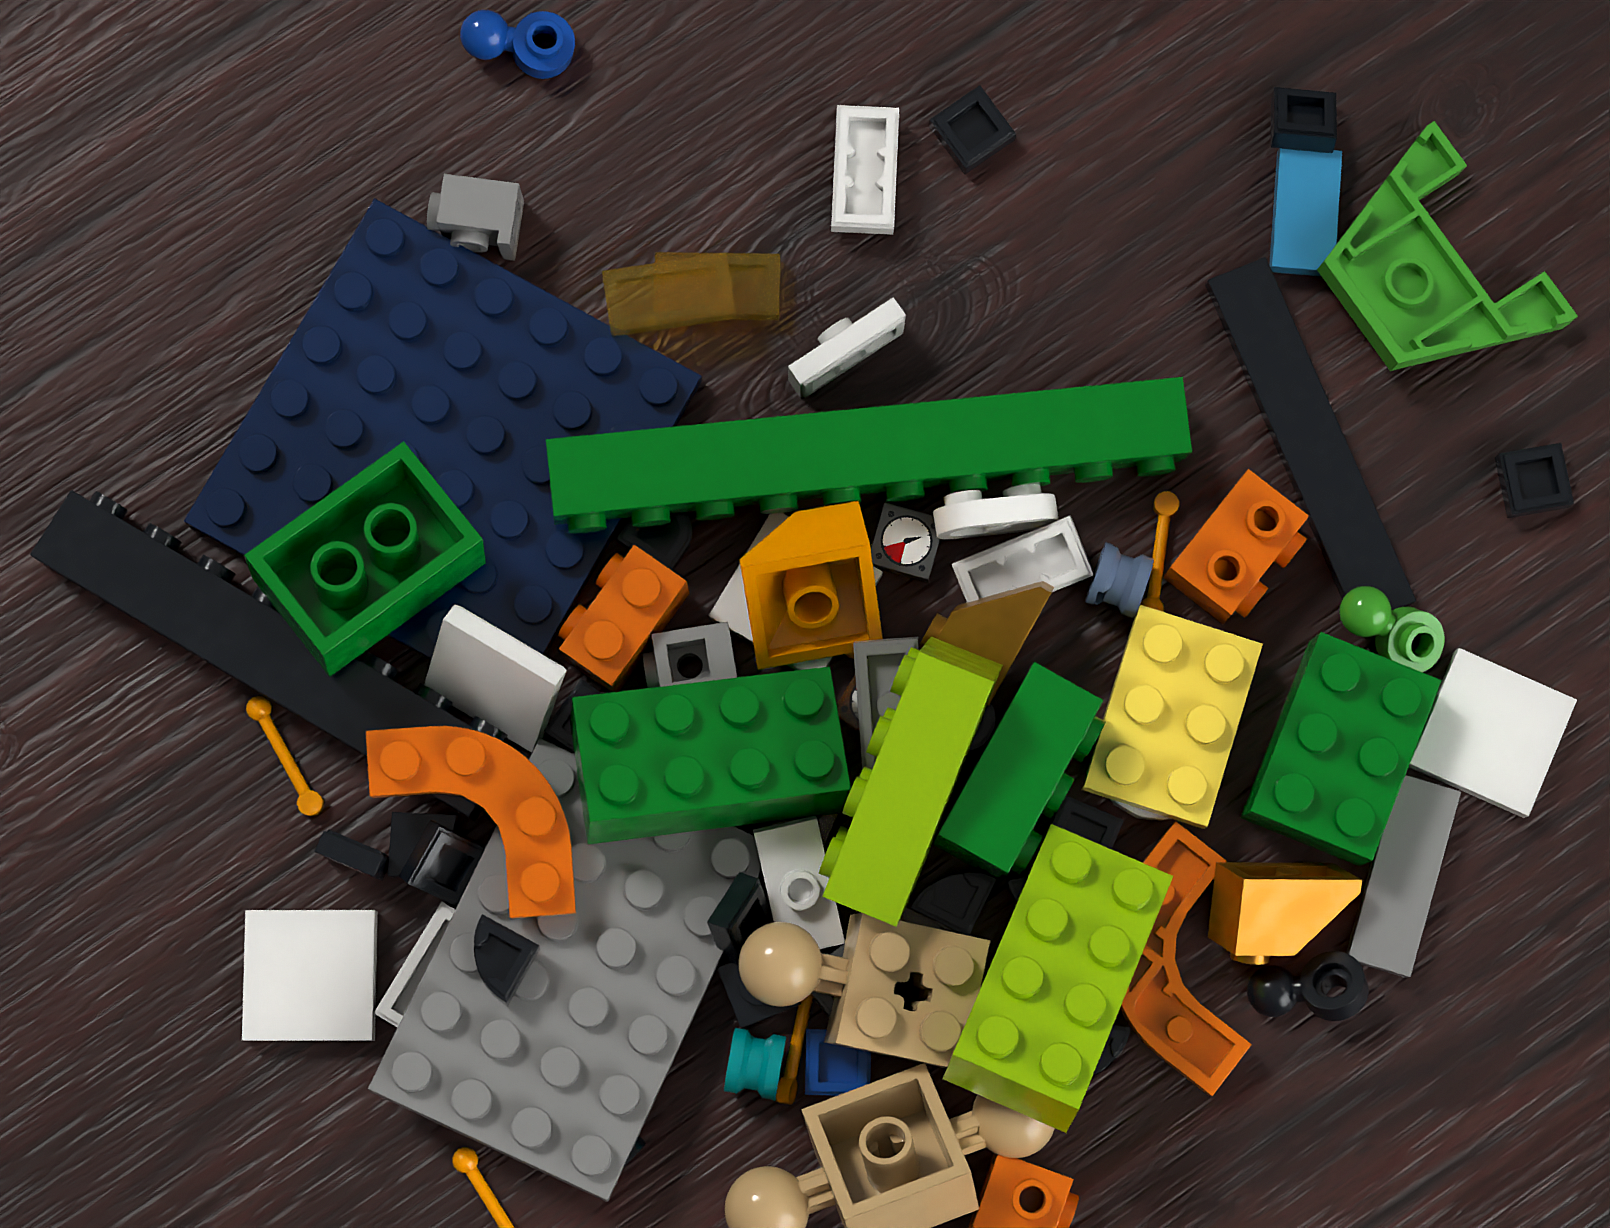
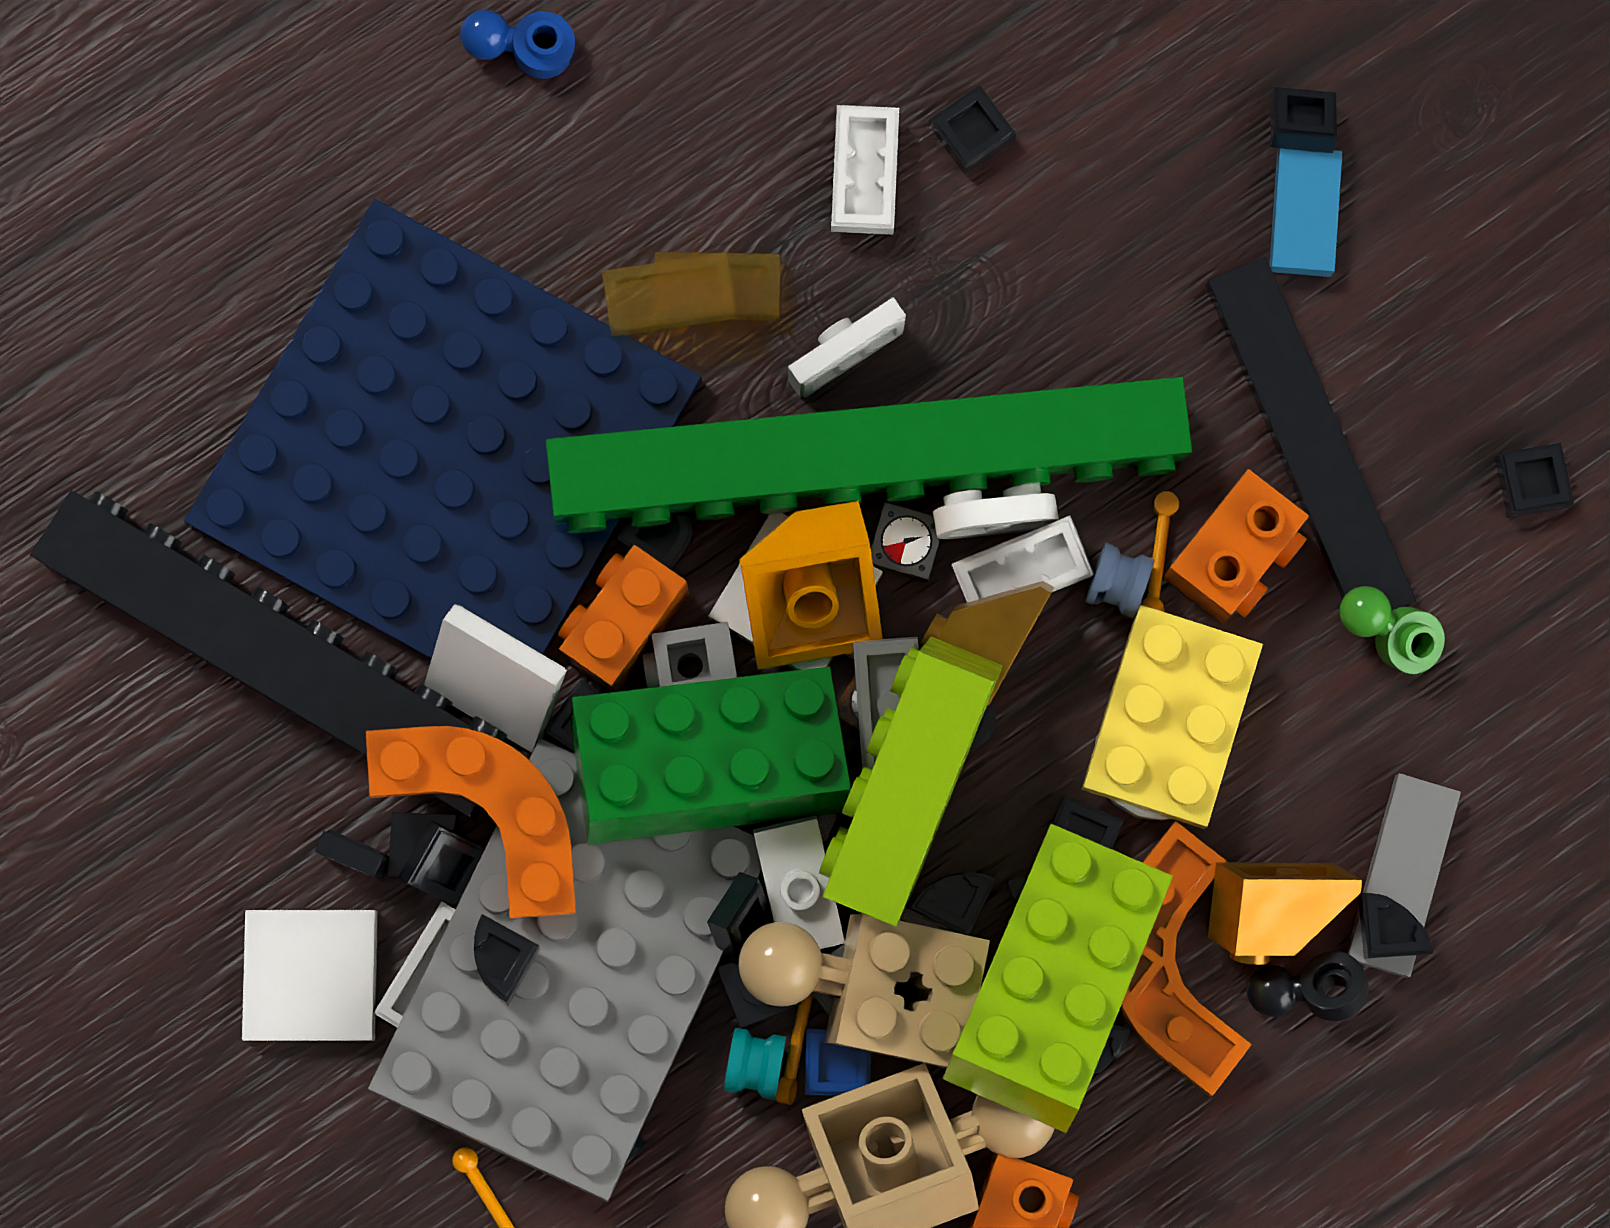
(309, 801): light orange hinge -> none
(366, 558): green brick -> none
(477, 213): light grey brick -> none
(1022, 774): green brick -> none
(1341, 749): green brick -> none
(1390, 929): none -> black tile
(1410, 283): bright green wing -> none
(1492, 732): white tile -> none

